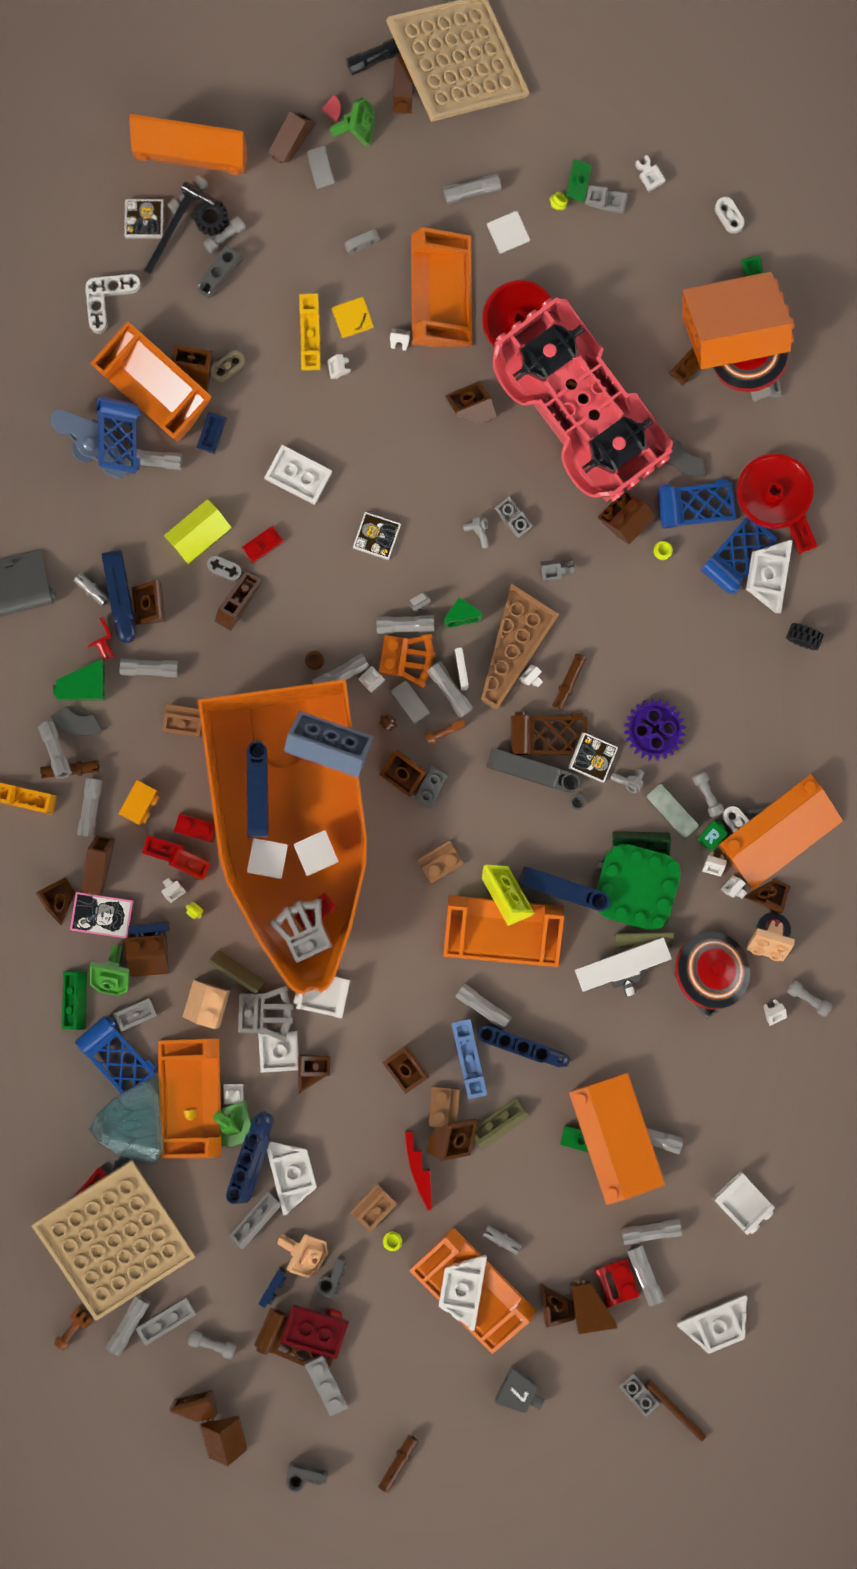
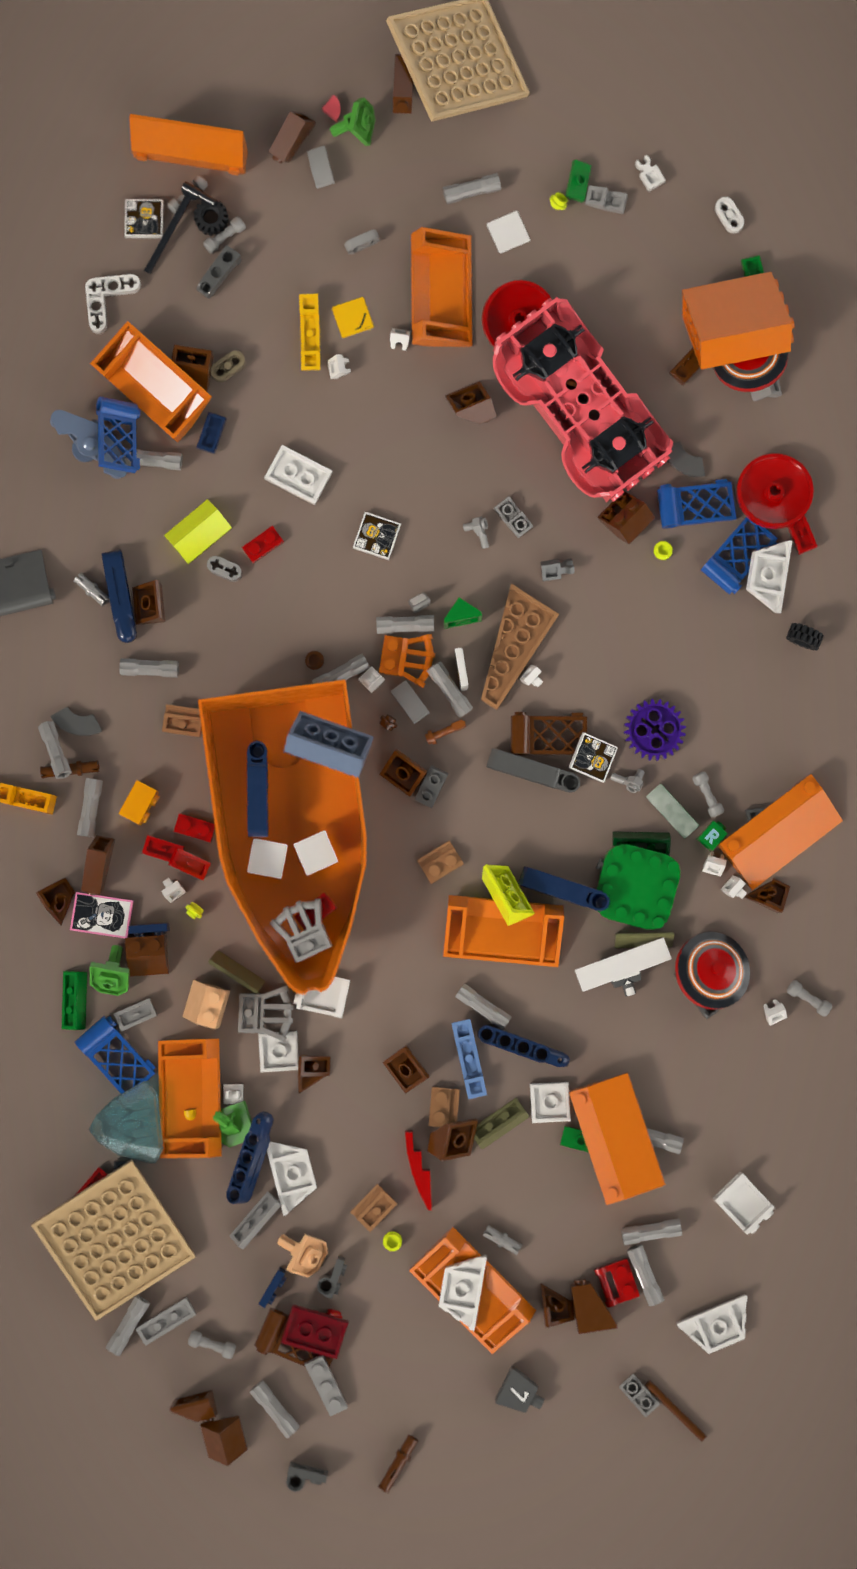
(61, 1343): dark orange hinge -> none
(82, 684): green slope -> none
(102, 643): red bracket -> none
(237, 600): reddish brown slope -> none
(273, 1407): none -> light grey axle
(360, 61): black axle -> none
(550, 1102): none -> white tile
(569, 681): reddish brown pin -> none
(575, 805): dark grey hinge -> none
(738, 822): white plate -> none
(772, 937): light nougat plate -> none

